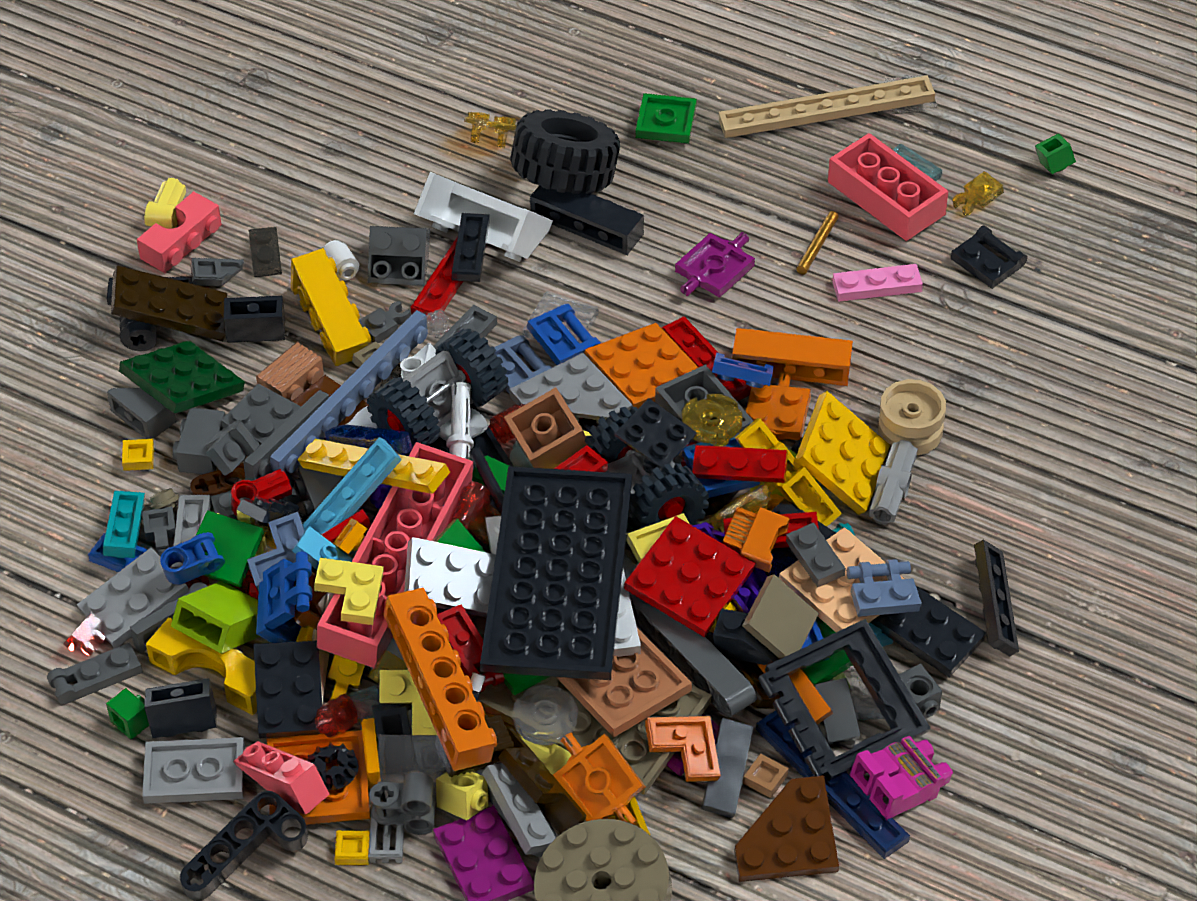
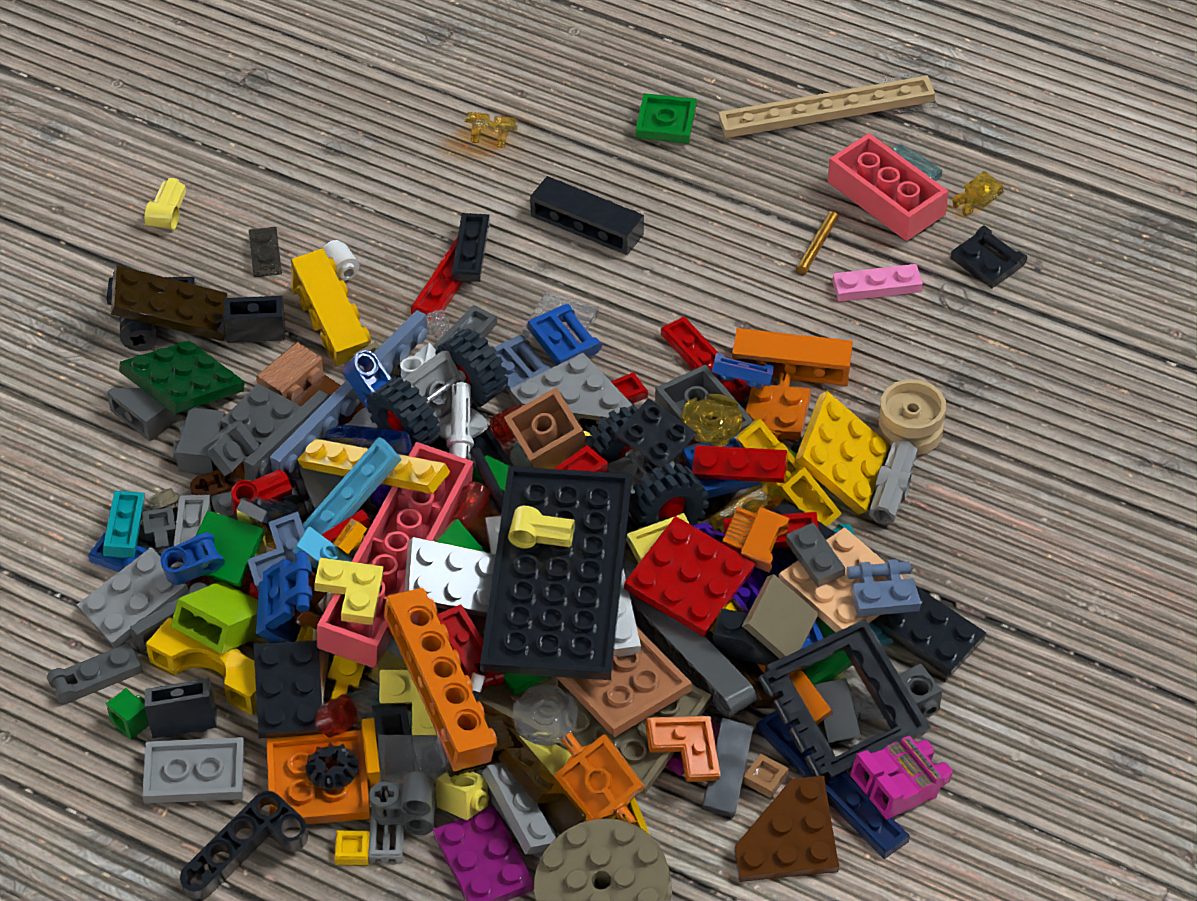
(83, 634): tile -> none
(138, 454): yellow plate -> none
(167, 247): coral arch -> none
(214, 271): dark grey tile -> none
(284, 774): coral slope -> none
(369, 381): none -> blue piece
(384, 324): dark grey plate -> none
(398, 255): dark grey slope -> none
(509, 227): white windscreen -> none
(531, 527): none -> light yellow piece
(565, 151): black tyre -> none
(640, 362): orange plate -> none
(715, 264): magenta plate -> none
(996, 598): black plate -> none
(1055, 153): green plate -> none

